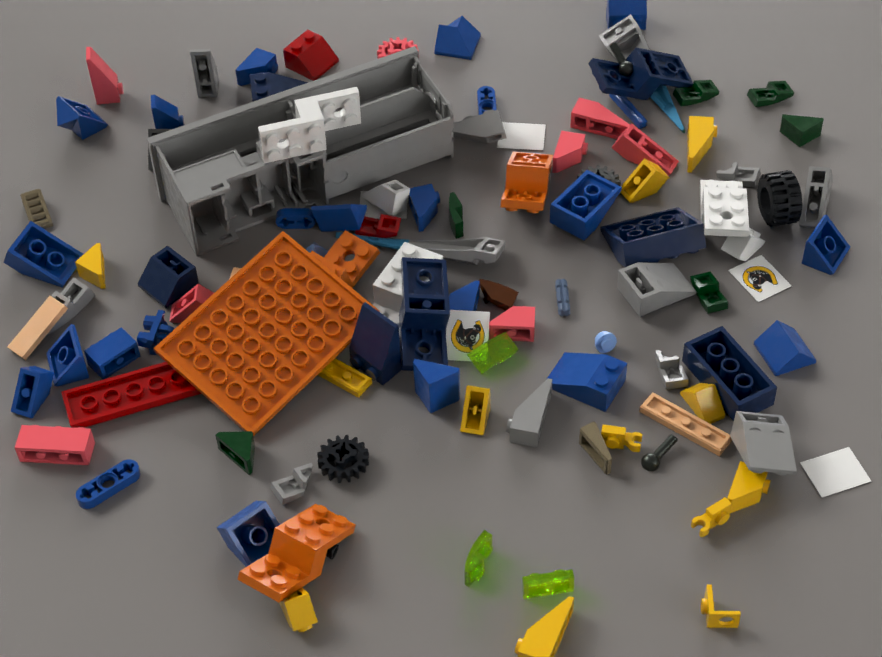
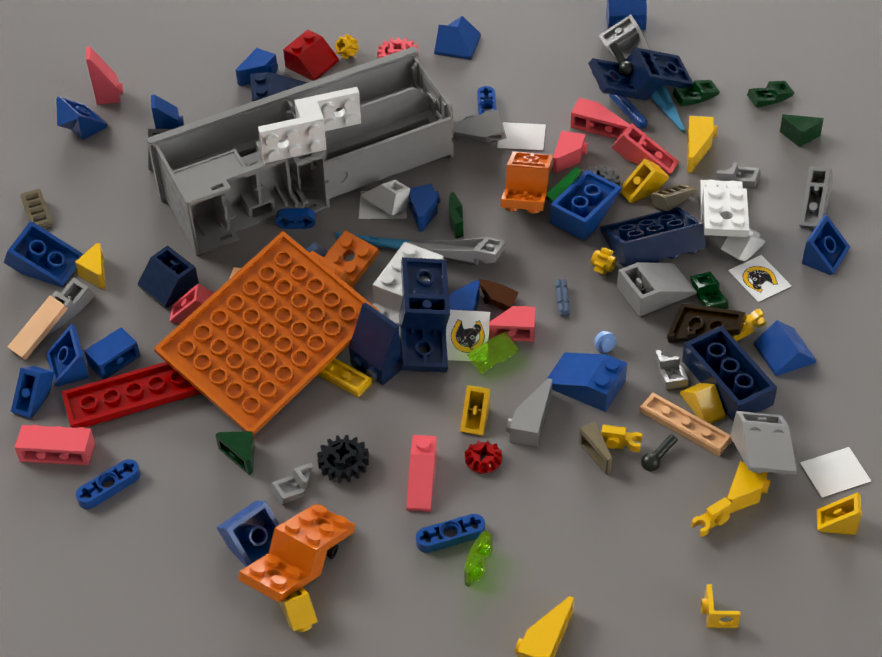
(157, 328): blue hips -> none
(205, 72): light grey slope -> none
(339, 217): blue slope -> none
(346, 46): none -> yellow gear
(384, 227): red slope -> none
(421, 473): none -> coral slope
(436, 384): blue slope -> none
(455, 524): none -> blue beam
(489, 463): none -> red gear
(548, 583): clear neon green plate -> none
(558, 189): none -> green slope
(603, 261): none -> yellow gear
(672, 196): none -> dark tan slope
(697, 320): none -> dark brown wing
(753, 320): none -> yellow plate
(779, 198): black tyre -> none
(840, 516): none -> yellow slope

